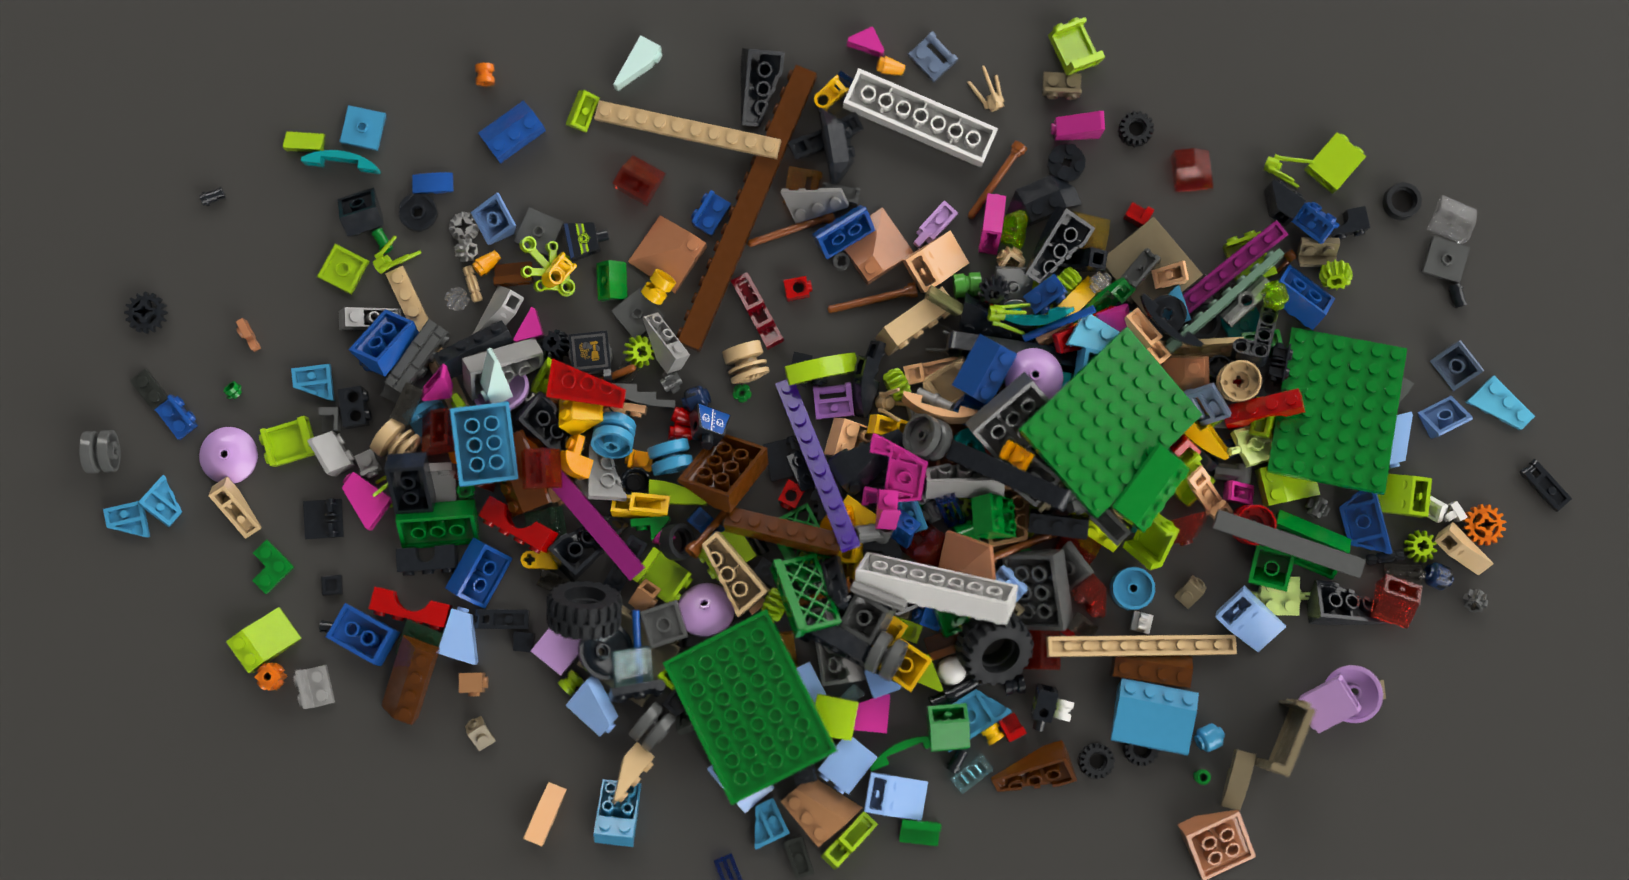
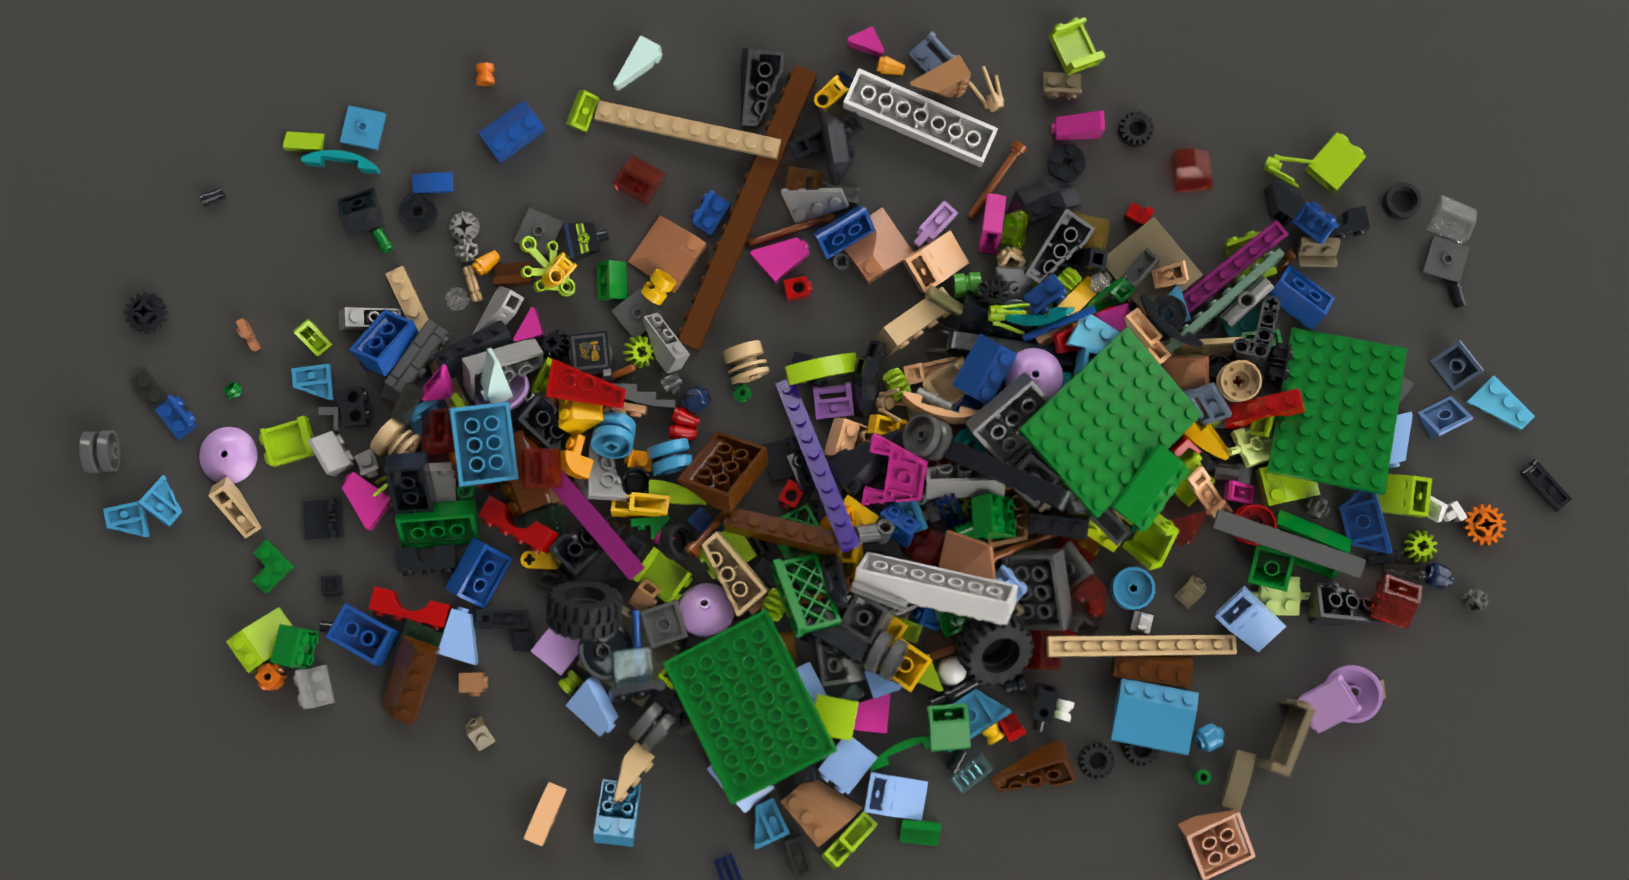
(294, 646): none -> green slope
(312, 337): none -> lime slope
(343, 269): lime tile -> none
(384, 263): lime plant -> none
(494, 219): medium blue slope -> none
(708, 425): torso -> none
(757, 310): dark red slope -> none
(781, 257): none -> dark pink slope
(886, 512): dark pink slope -> none
(908, 291): dark orange piece -> none
(945, 80): none -> medium nougat wedge
(1016, 455): light orange bracket -> none
(1275, 295): clear neon green head -> none
(1335, 274): lime gear -> none
(1462, 549): tan slope -> none

